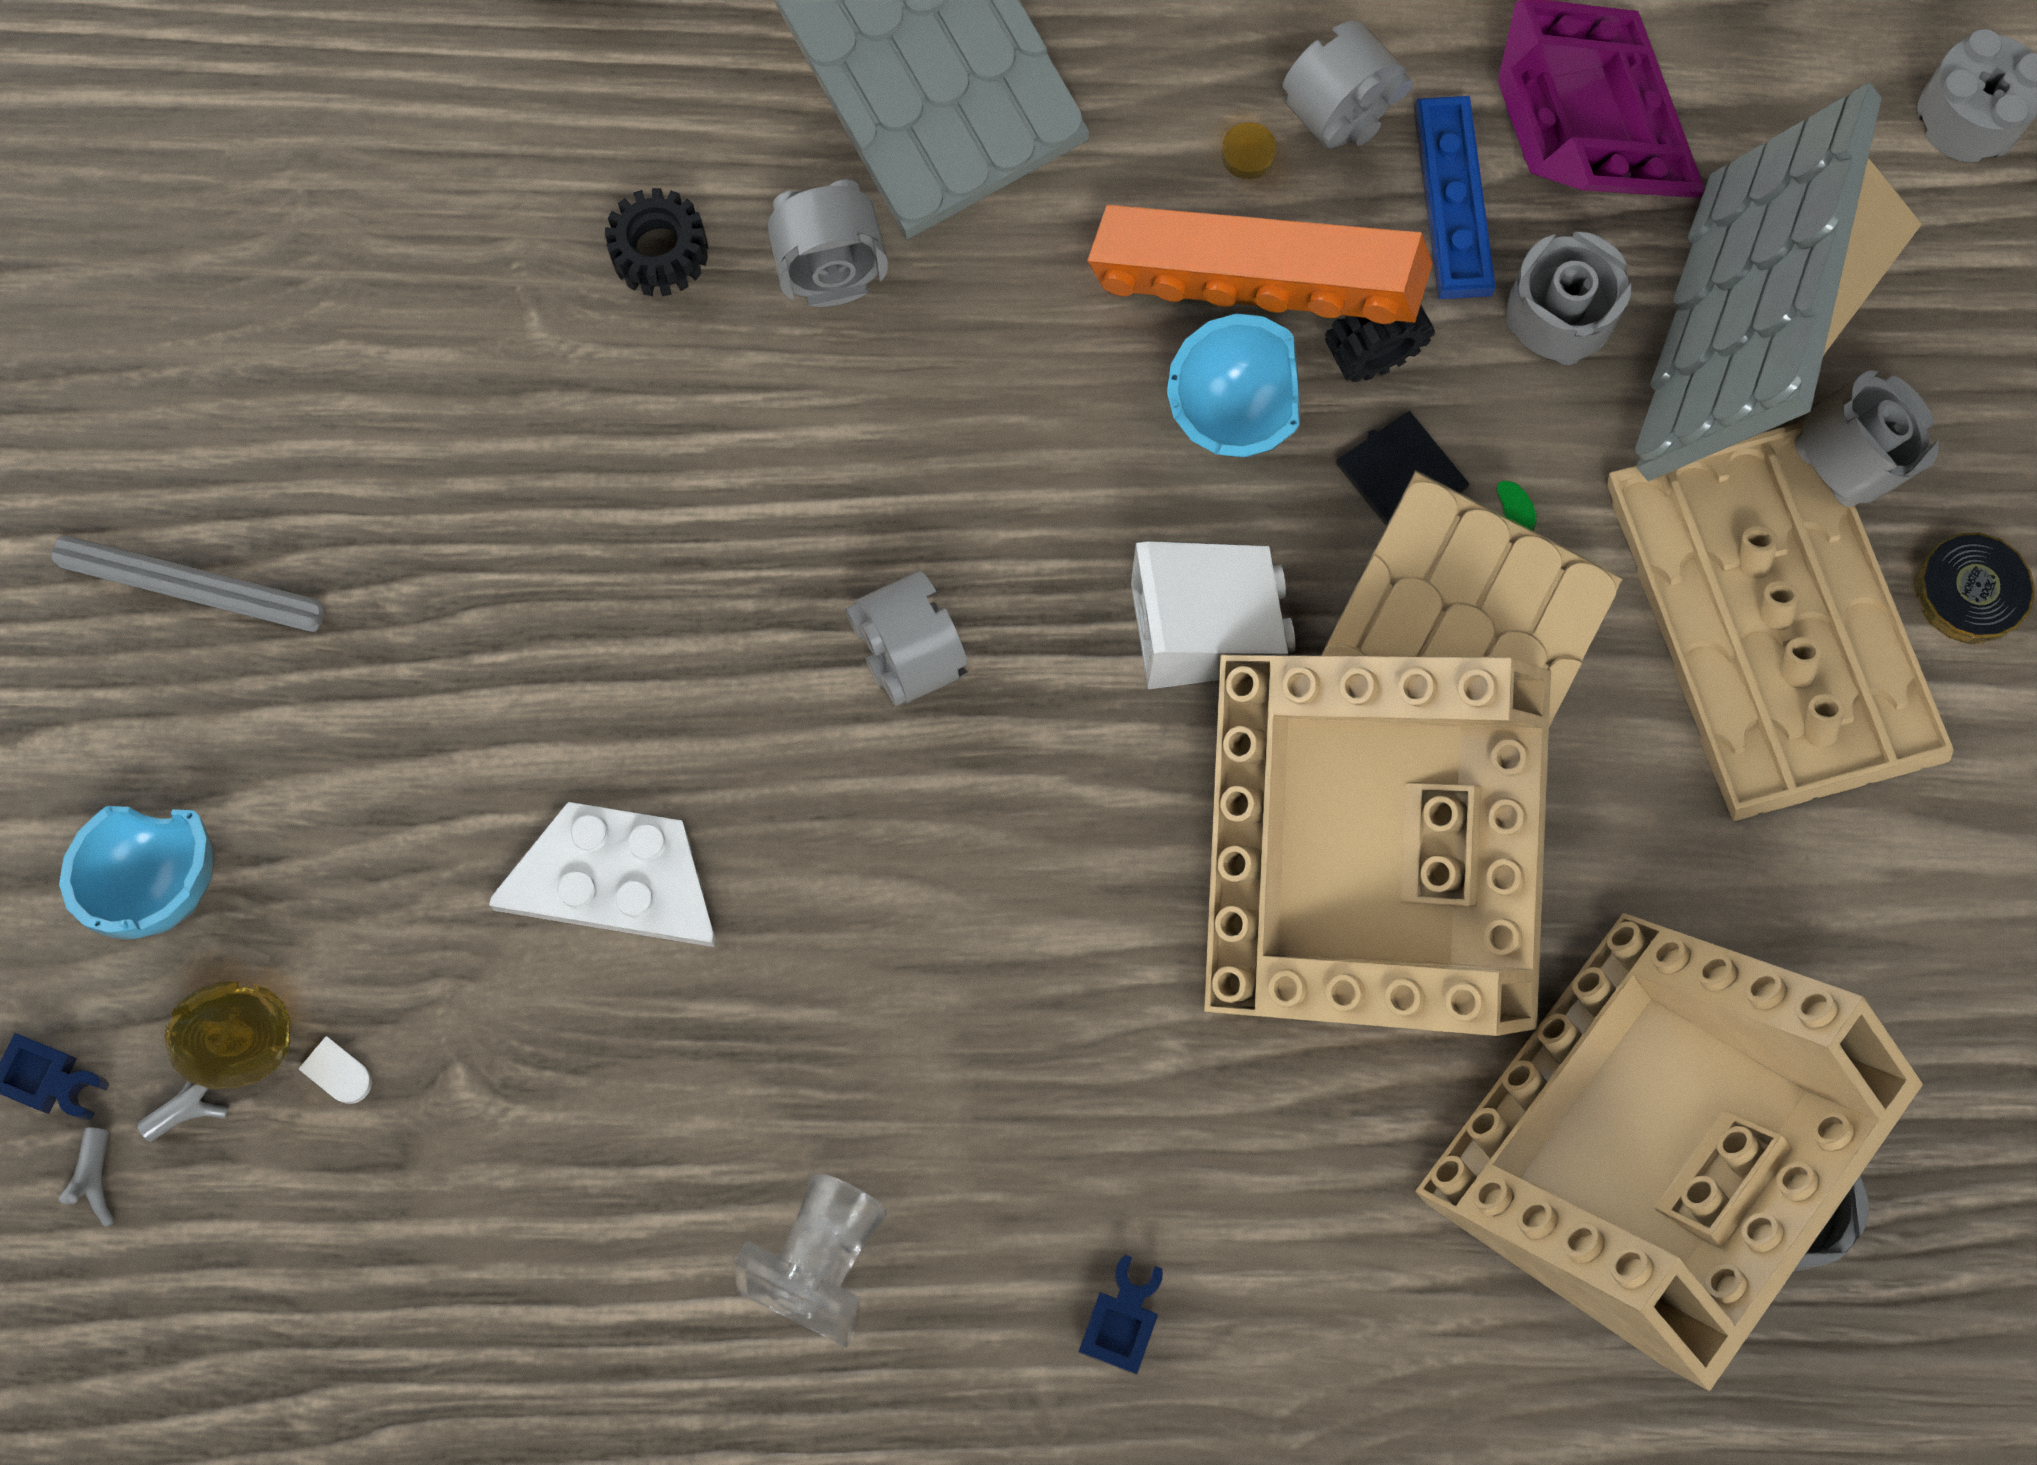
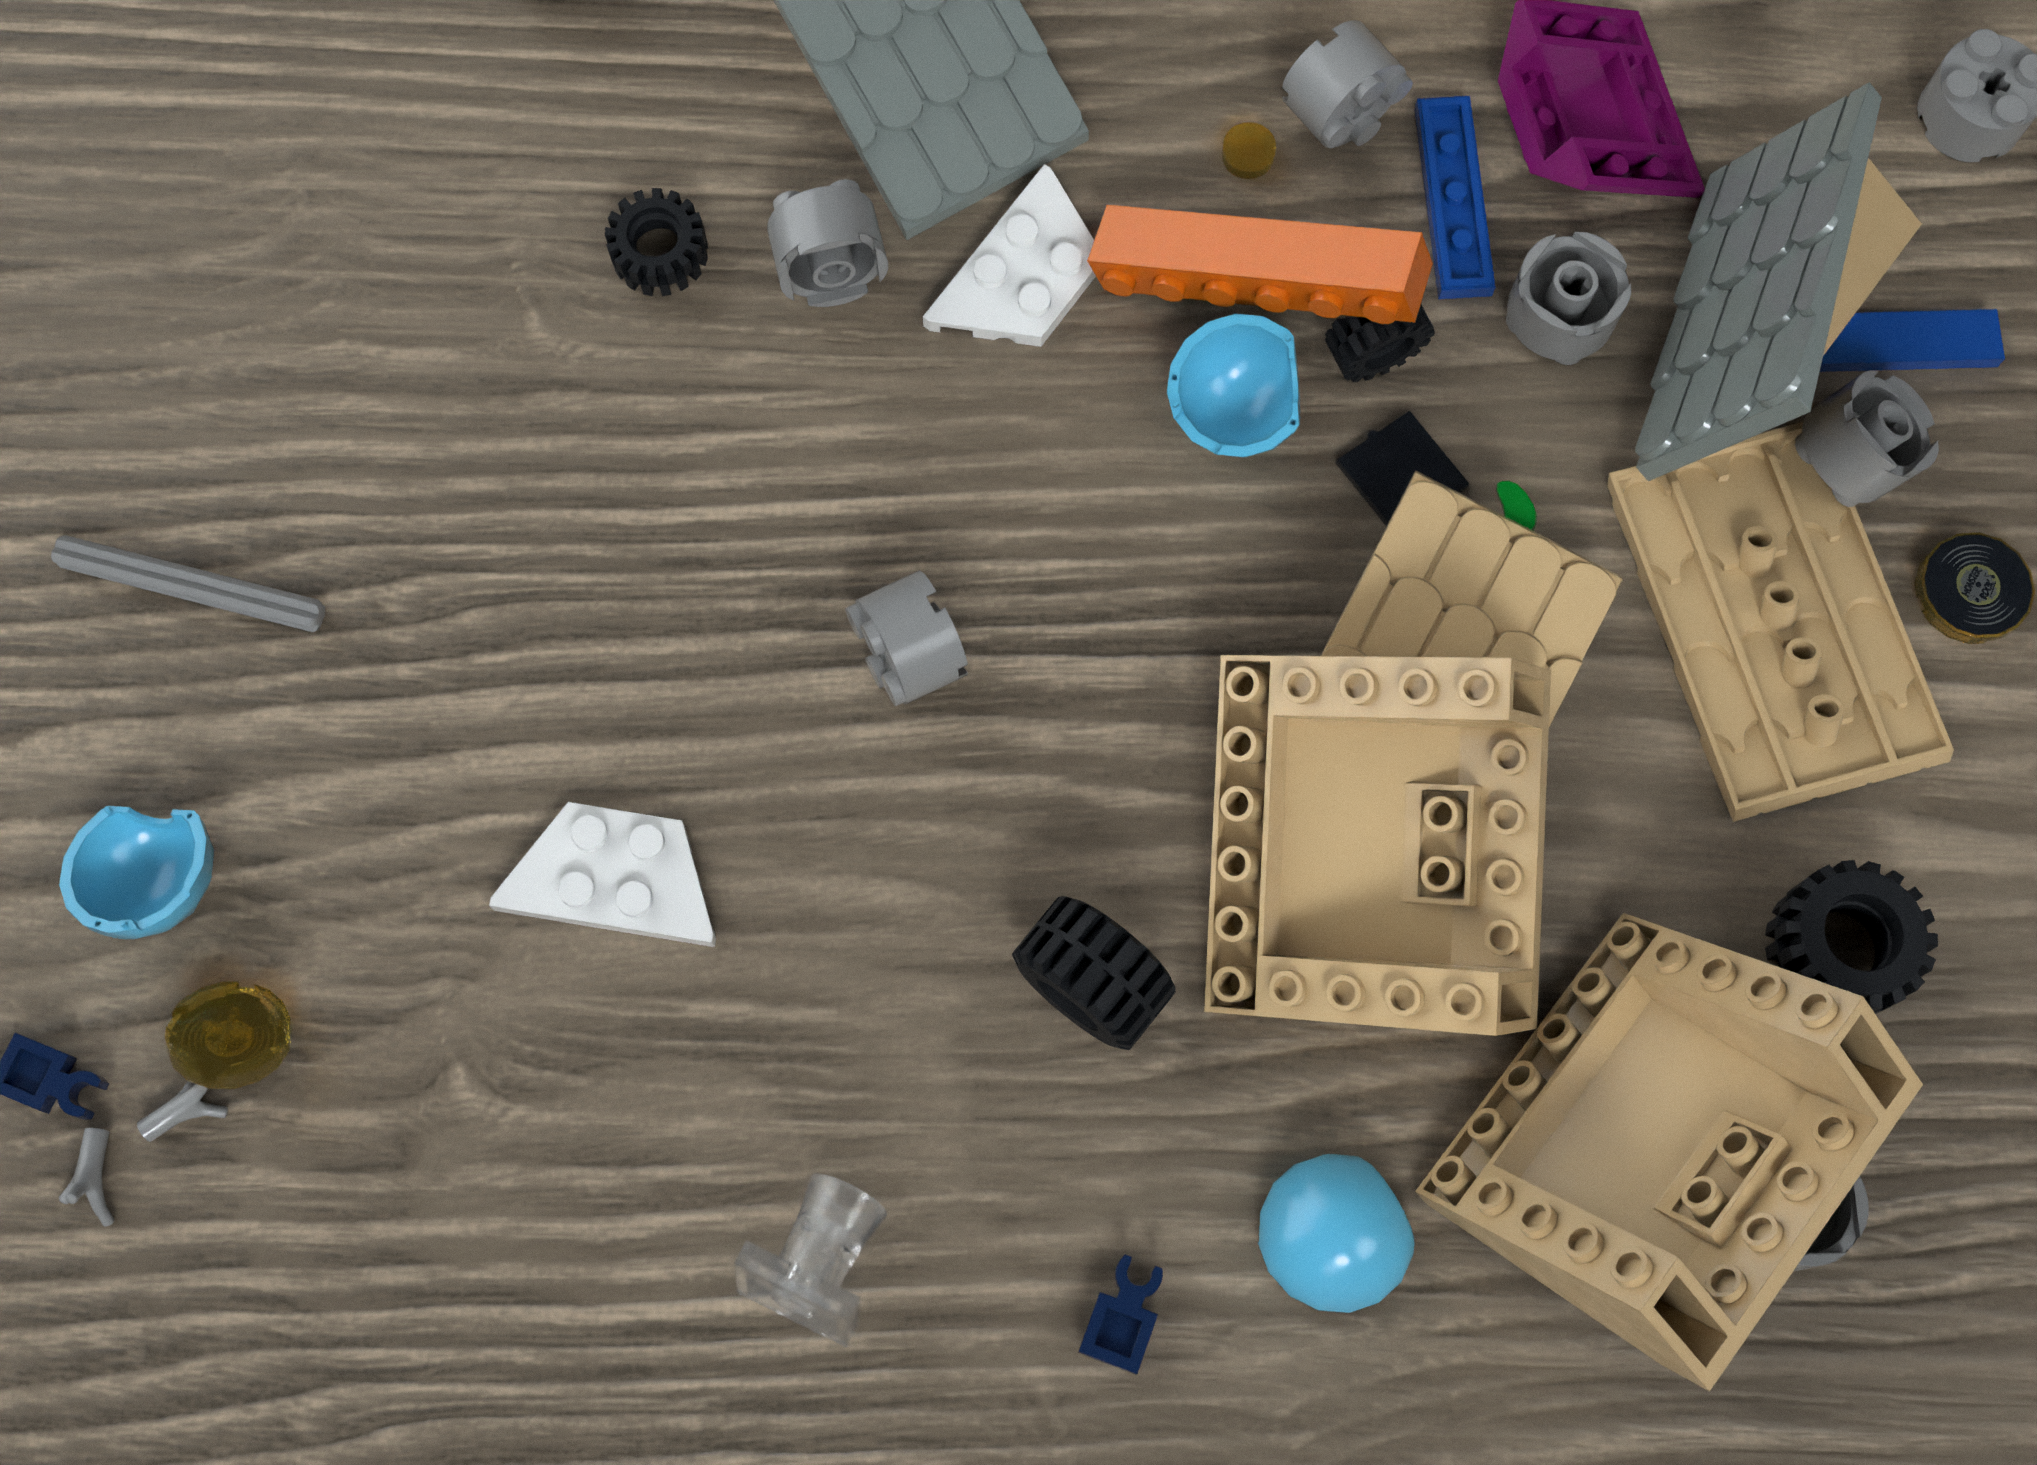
(337, 1072): white piece -> none
(1023, 270): none -> white wing
(1094, 972): none -> black tyre
(1204, 605): white slope -> none
(1335, 1234): none -> medium azure cylinder
(1883, 909): none -> black tyre
(1917, 341): none -> blue tile

